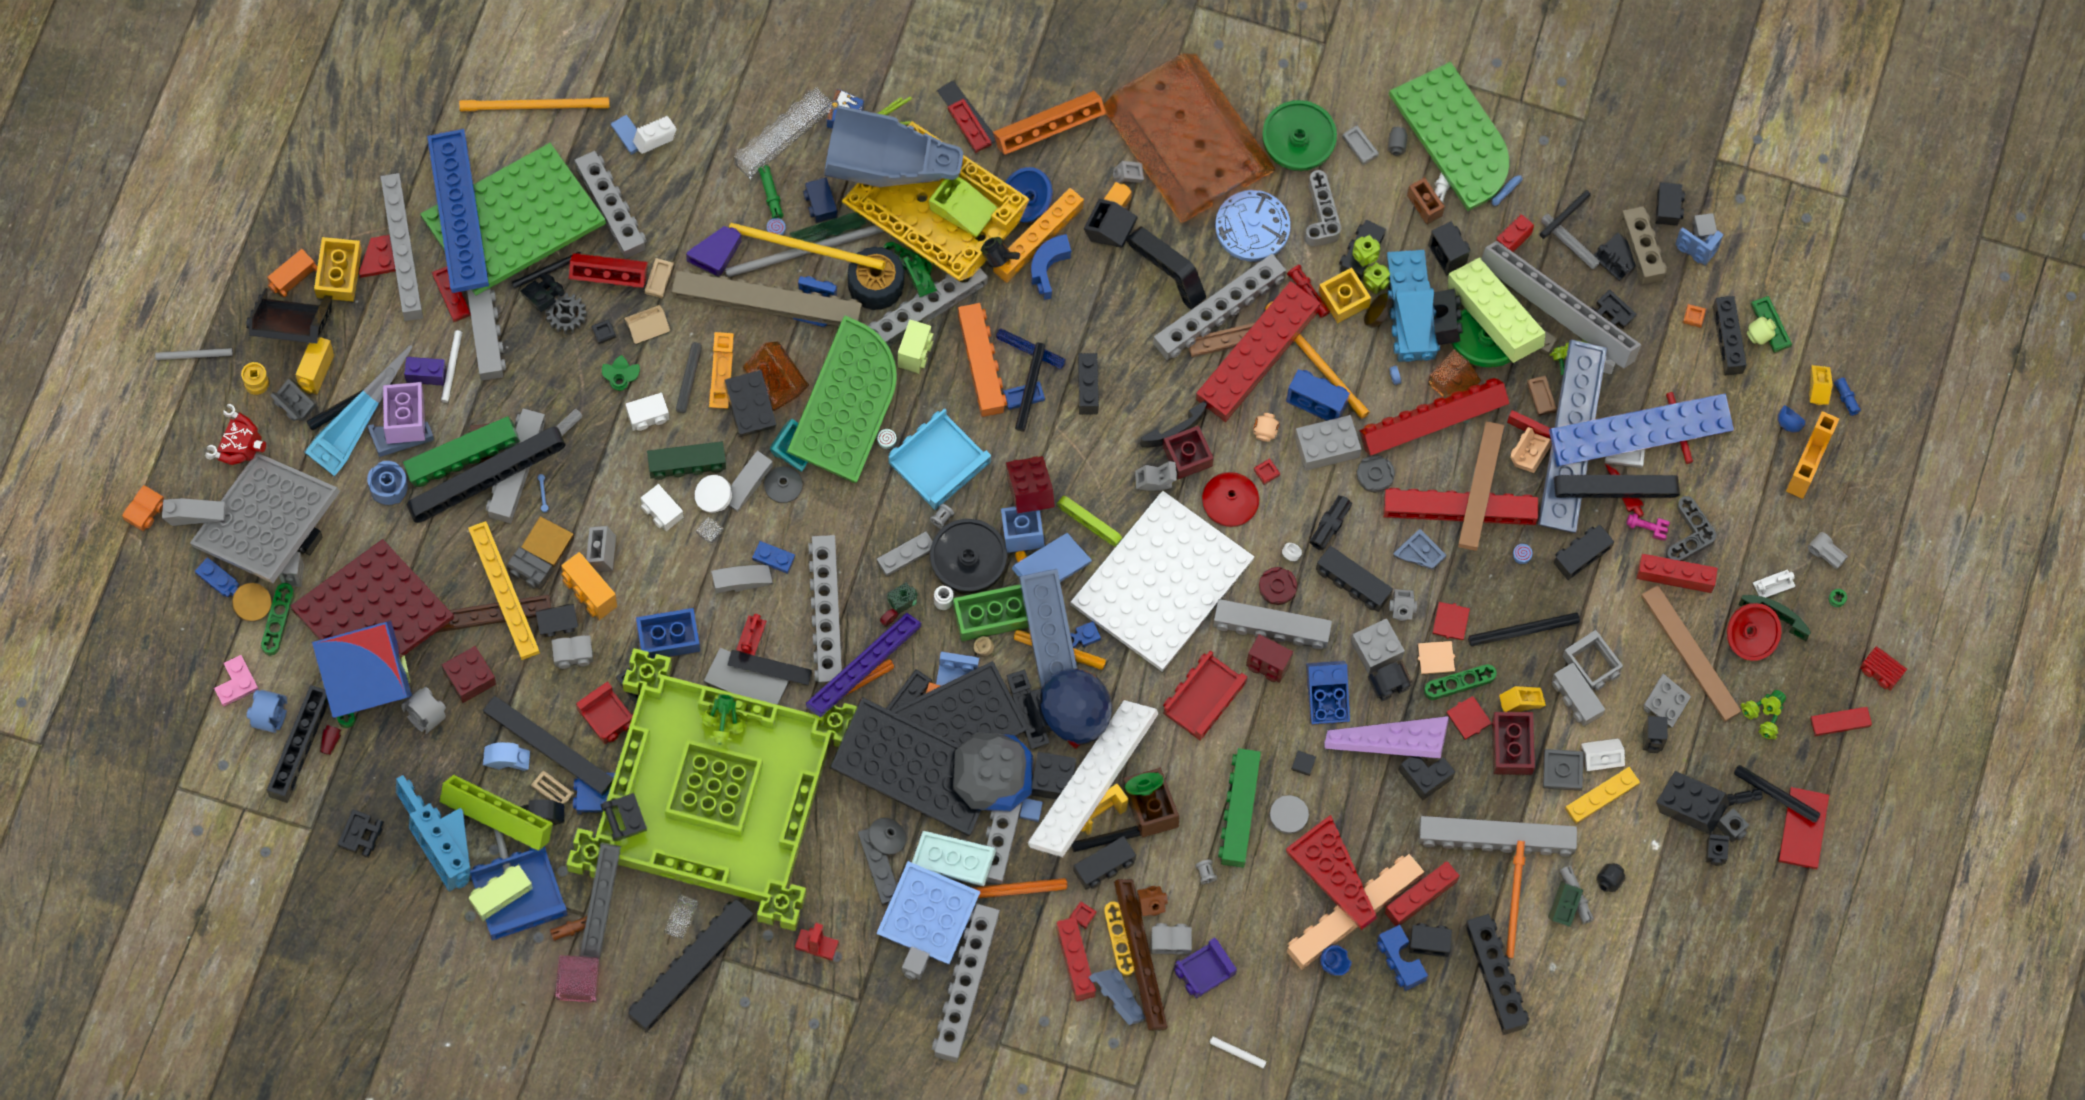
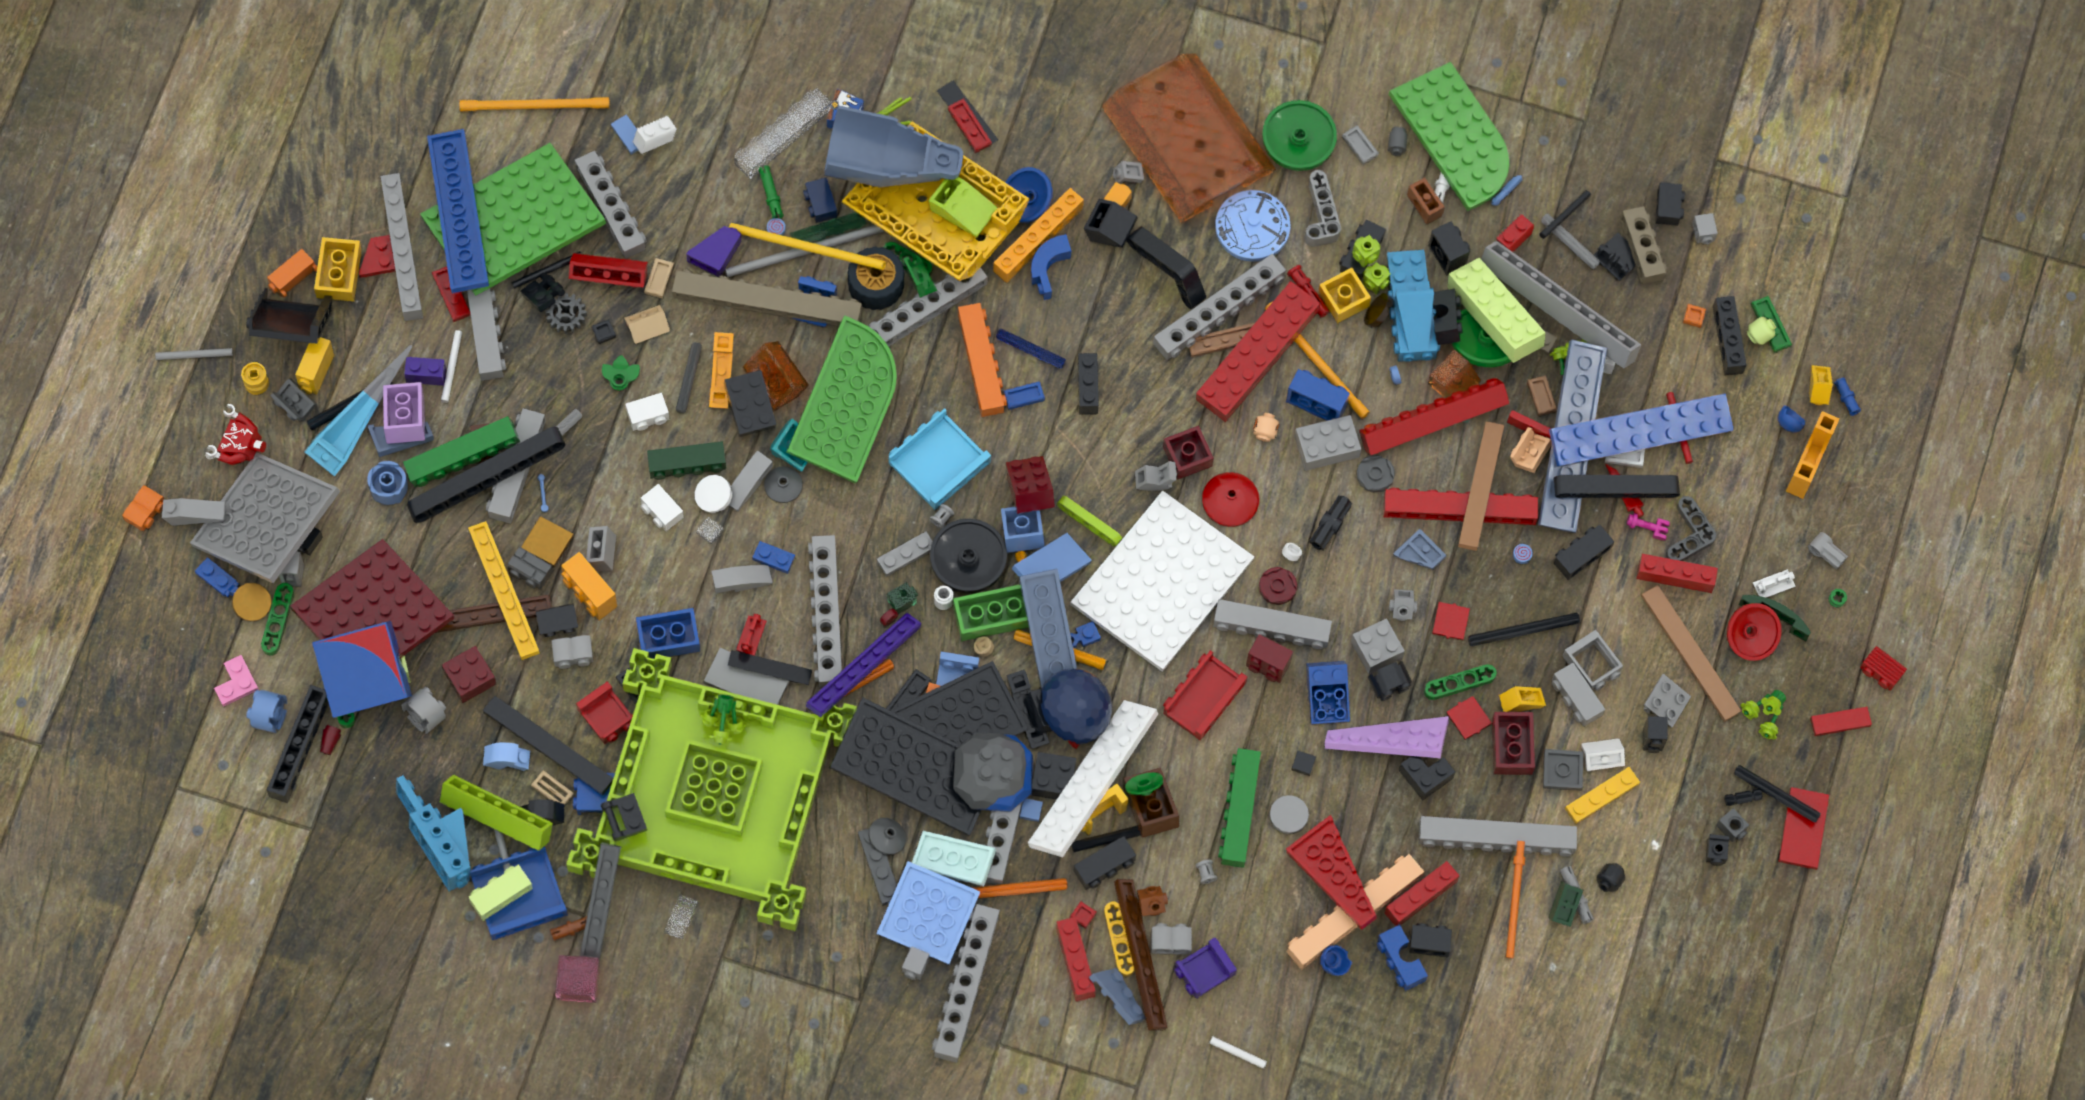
(354, 832): black plate -> none
(690, 965): black brick -> none
(816, 943): red bracket -> none
(886, 439): light aqua tile -> none
(915, 346): yellowish green brick -> none
(997, 252): black piece -> none
(1030, 386): black axle -> none
(1049, 122): orange brick -> none
(1156, 439): black slope -> none
(1266, 471): red tile -> none
(1353, 579): black brick -> none
(1436, 657): light nougat piece -> none
(1508, 1022): black brick -> none
(1616, 309): black plate -> none
(1692, 802): black brick -> none
(1698, 249): medium blue bracket -> none

